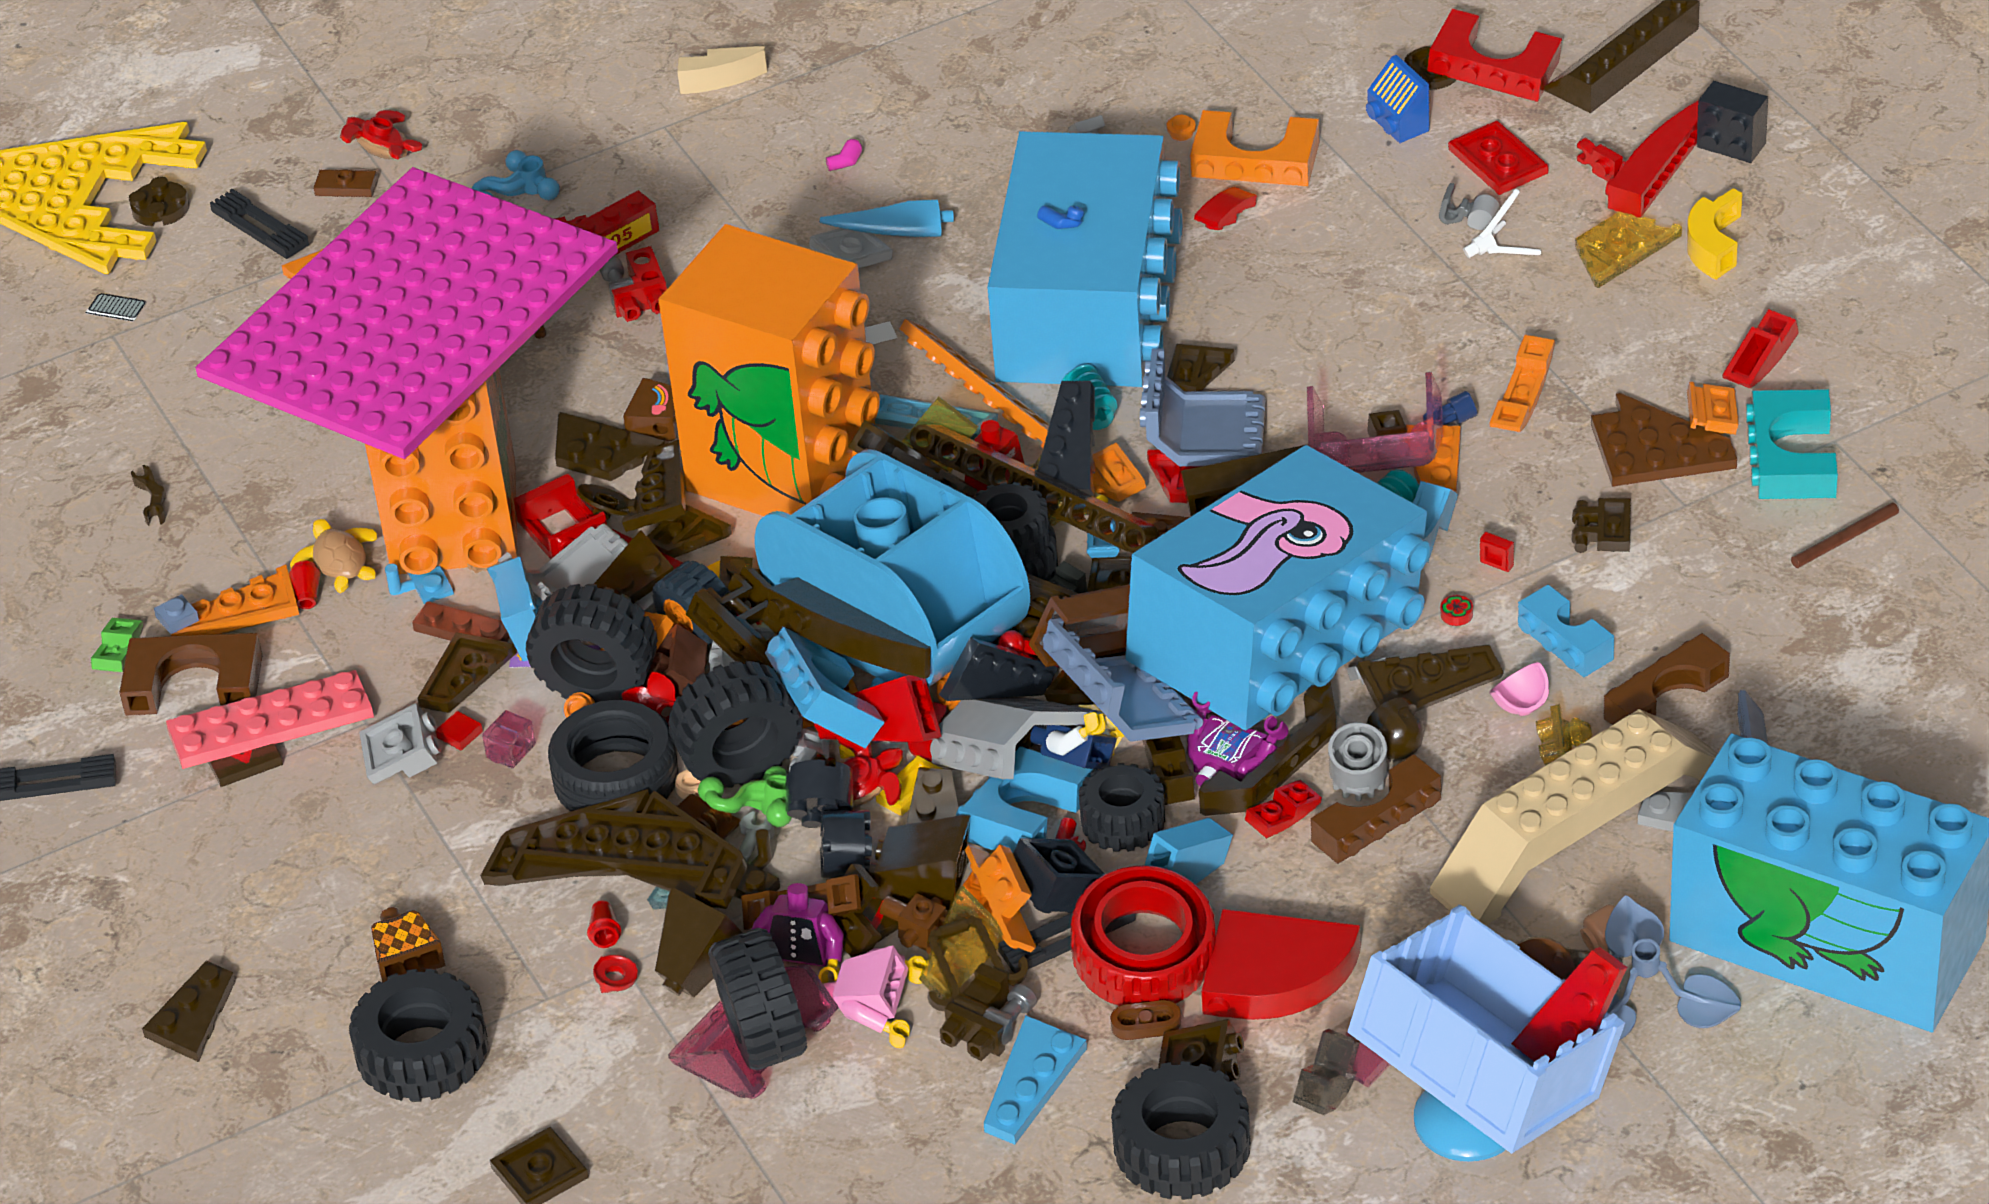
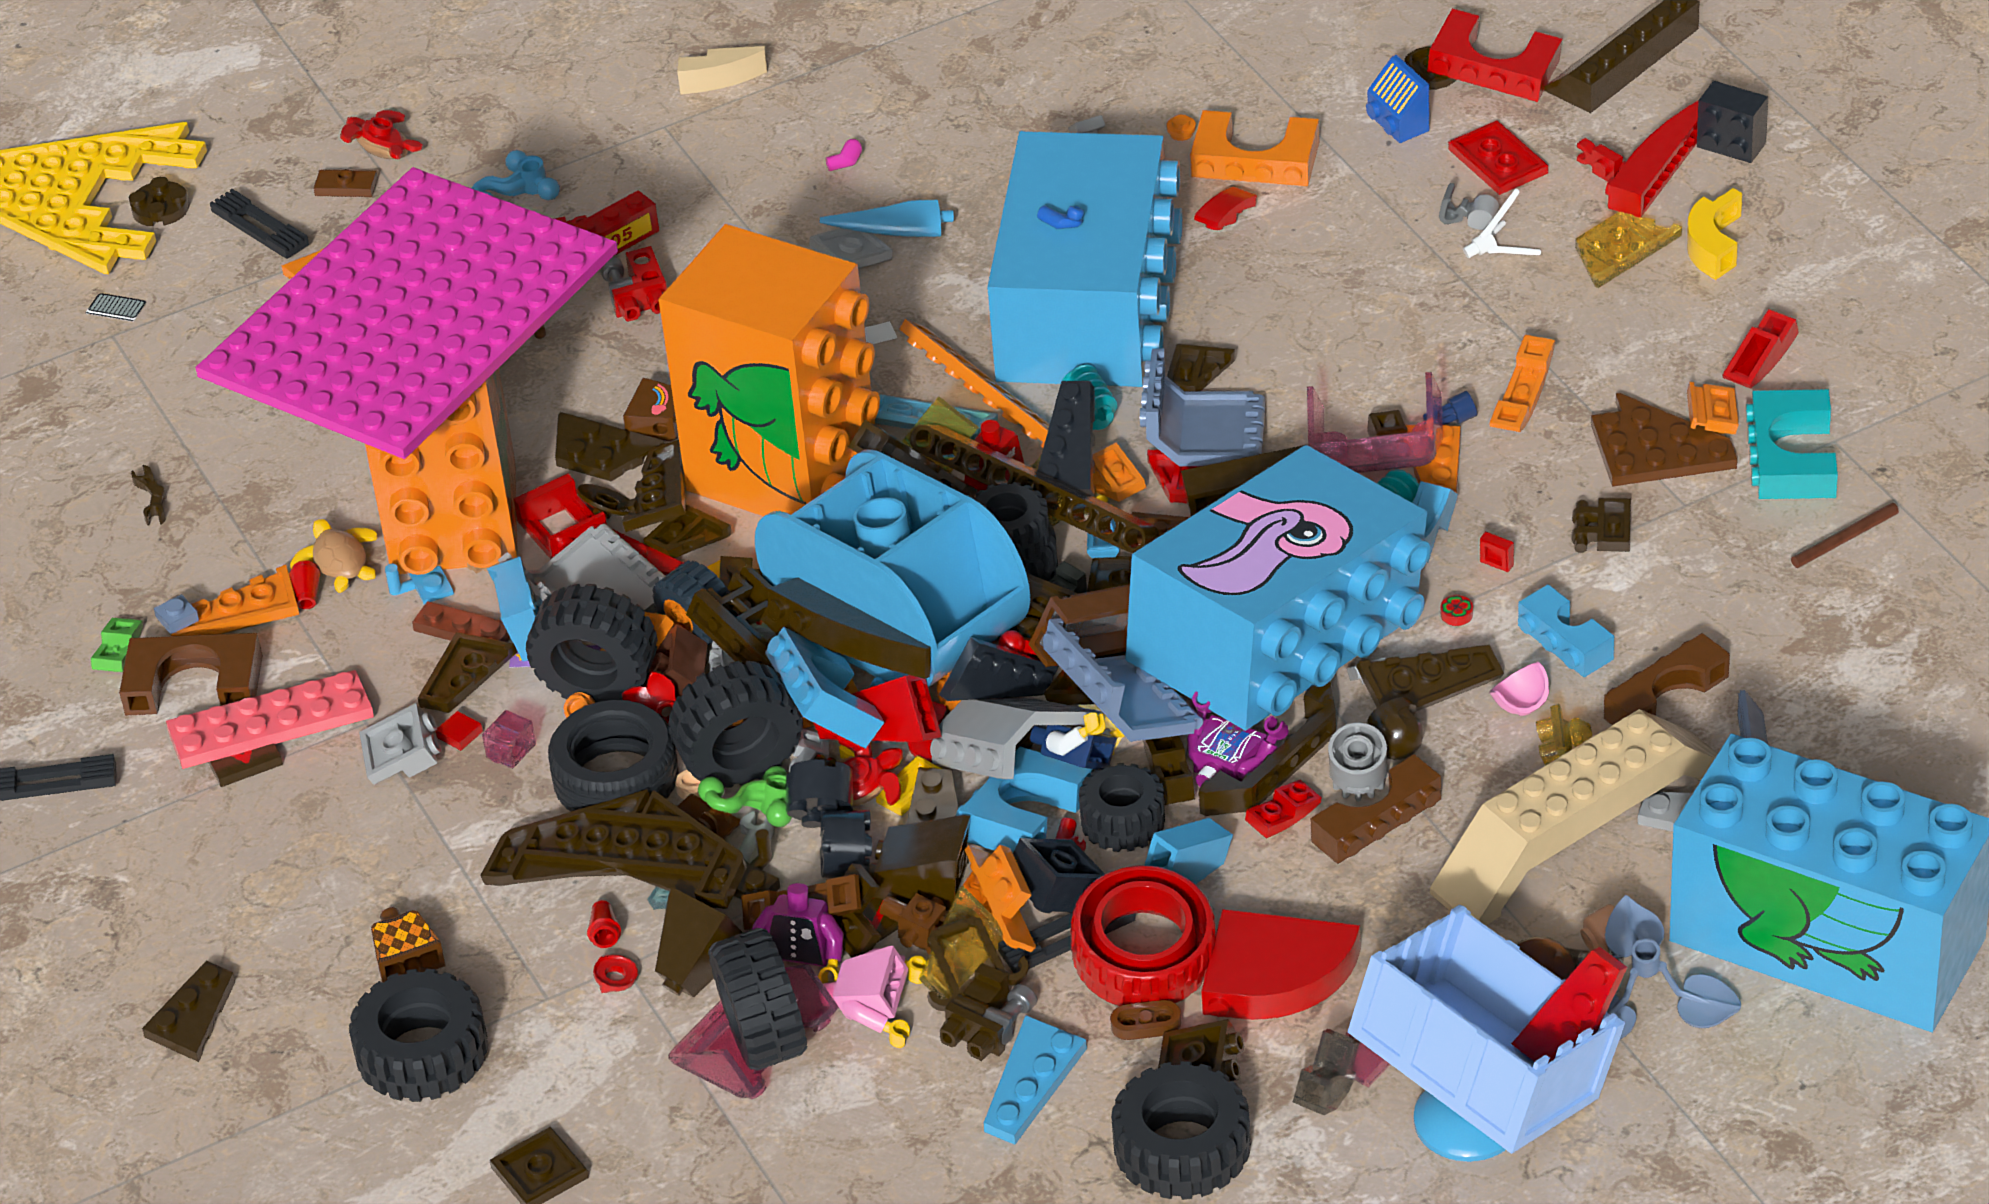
(635, 569): dark brown wing -> none

